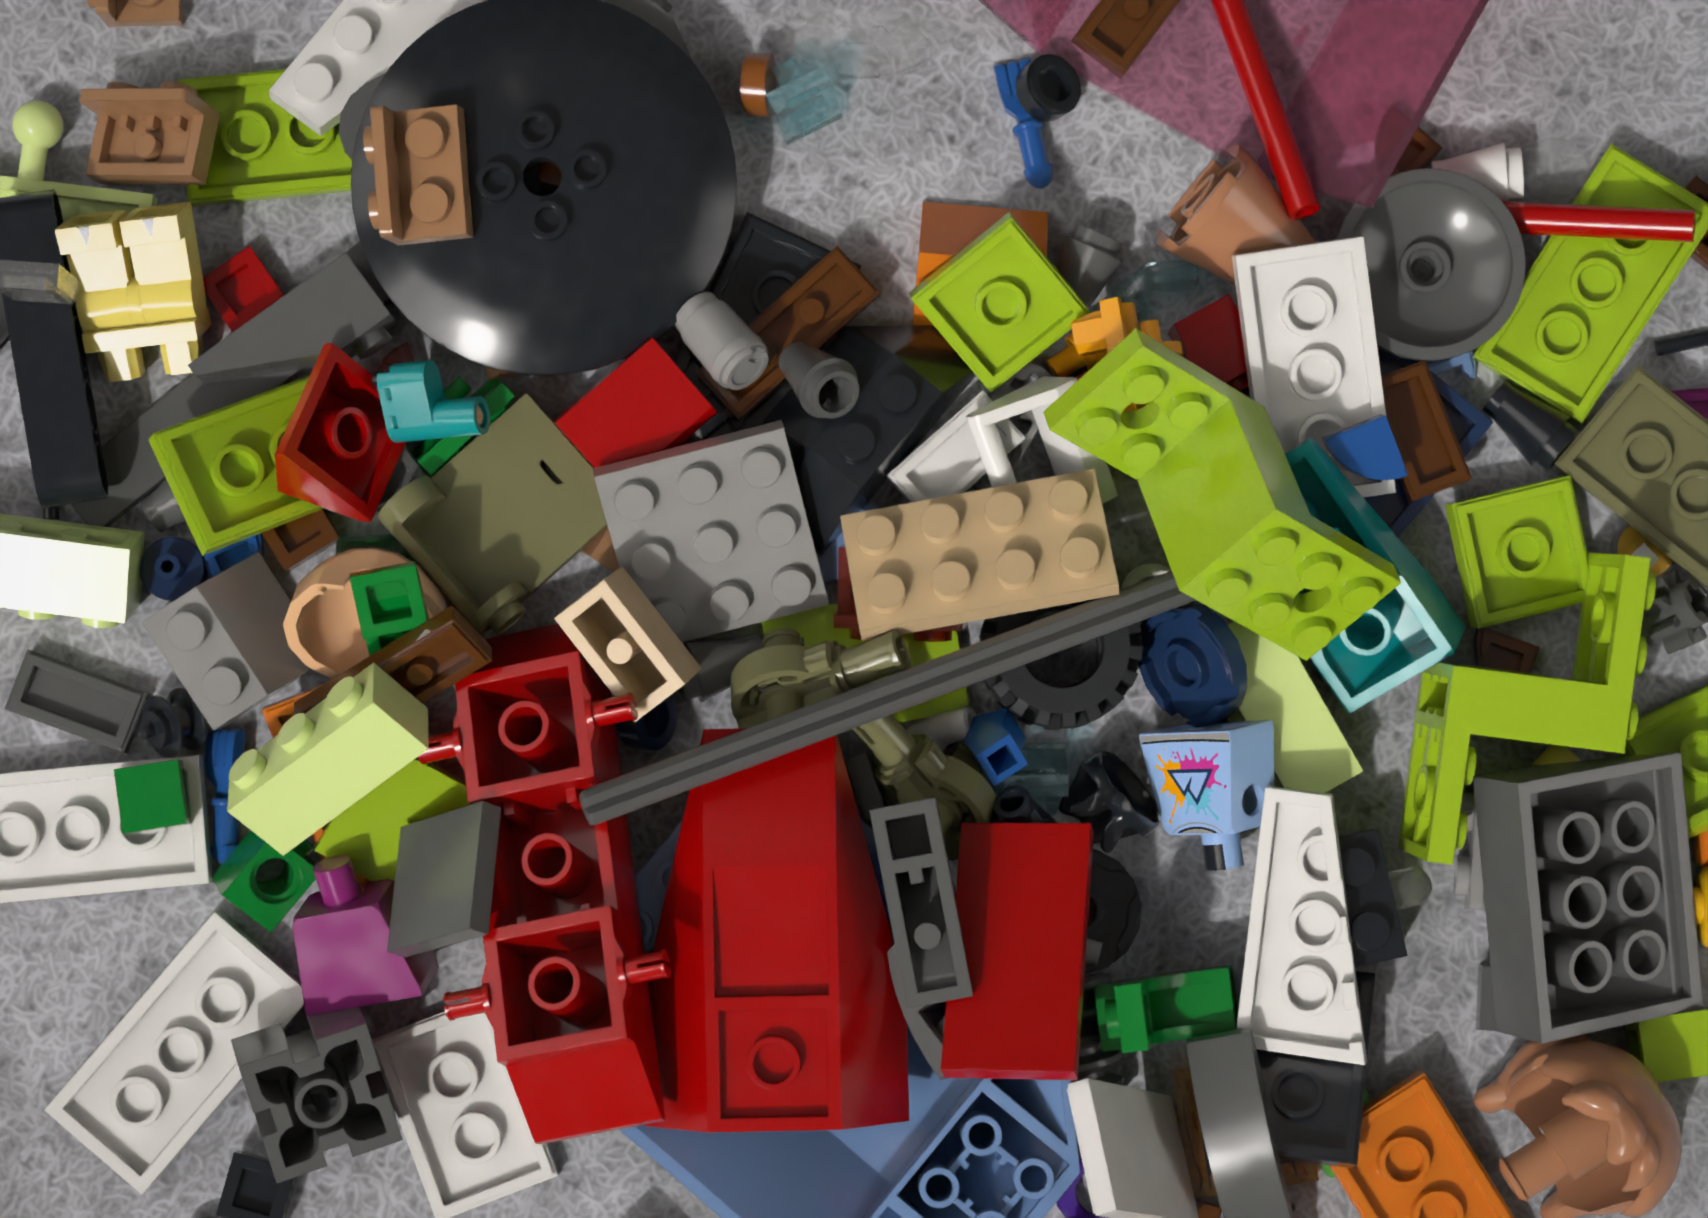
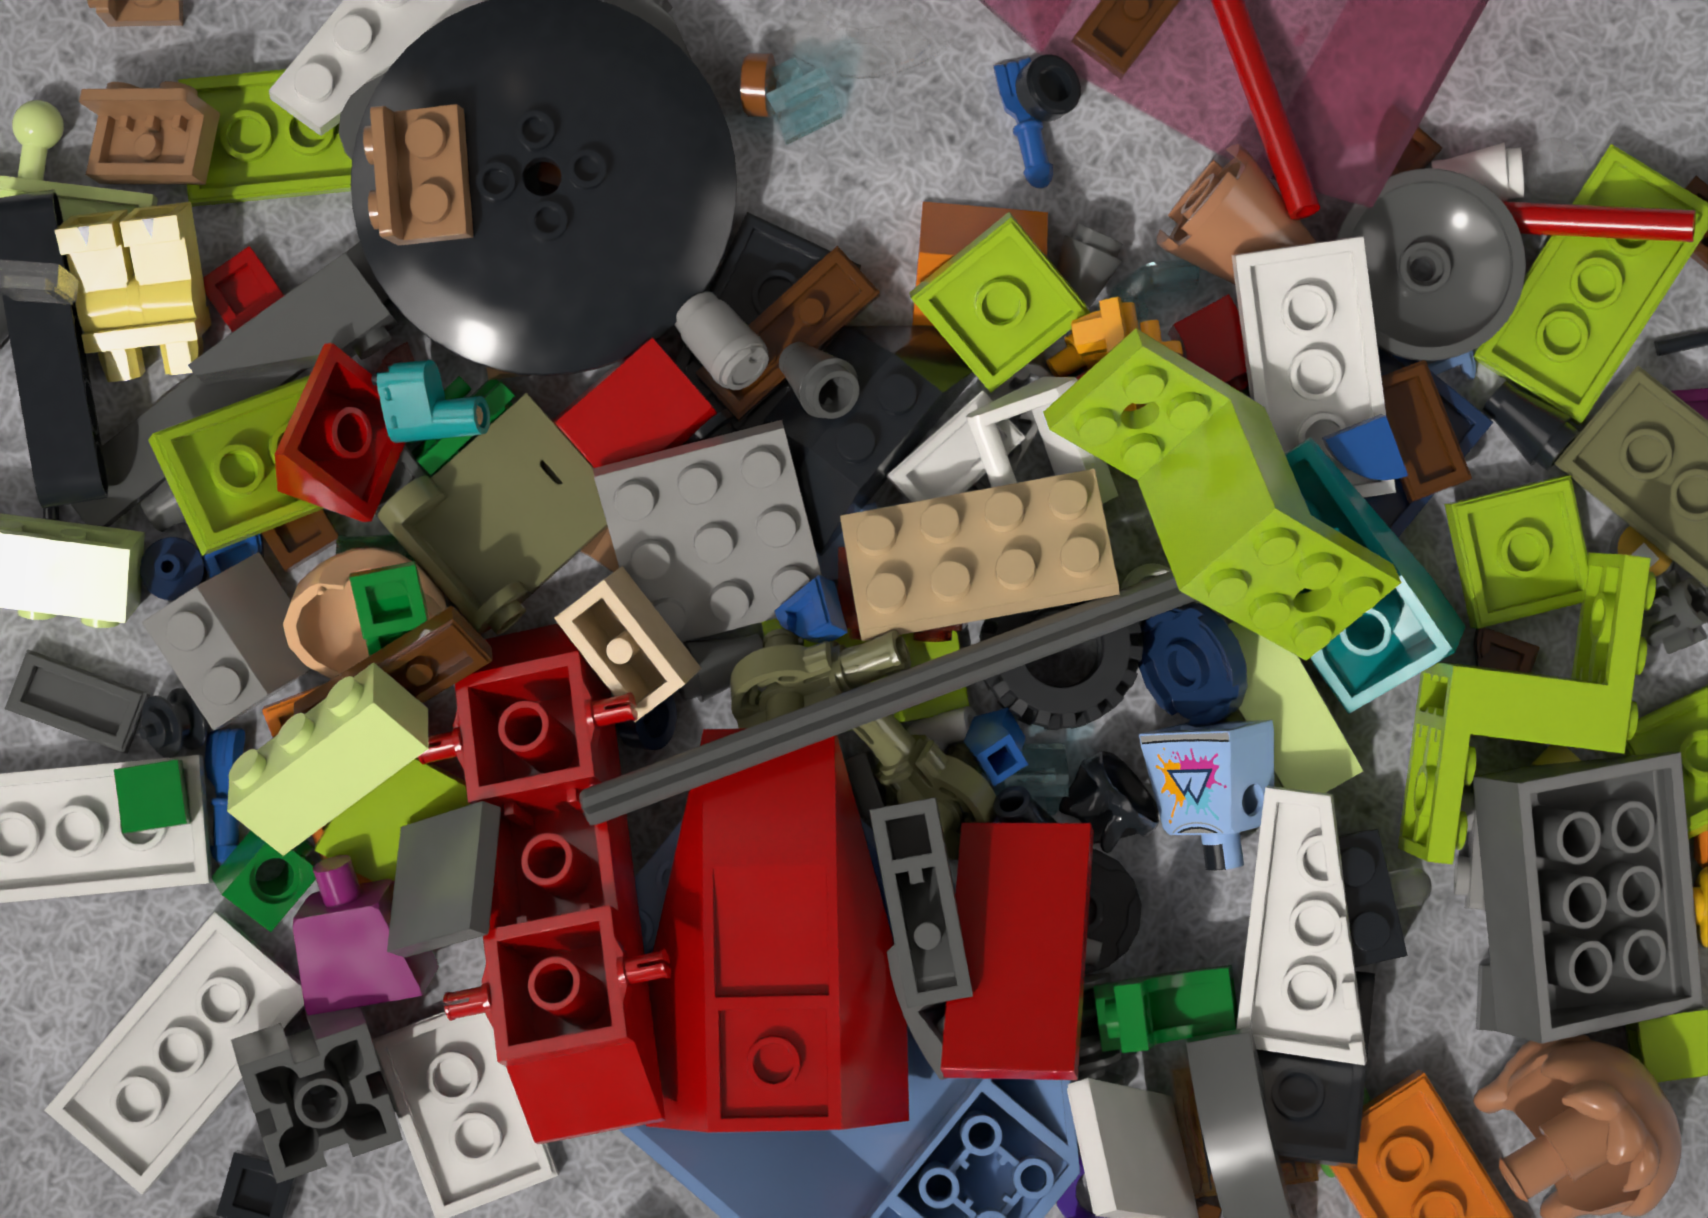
(814, 612): none -> blue tile

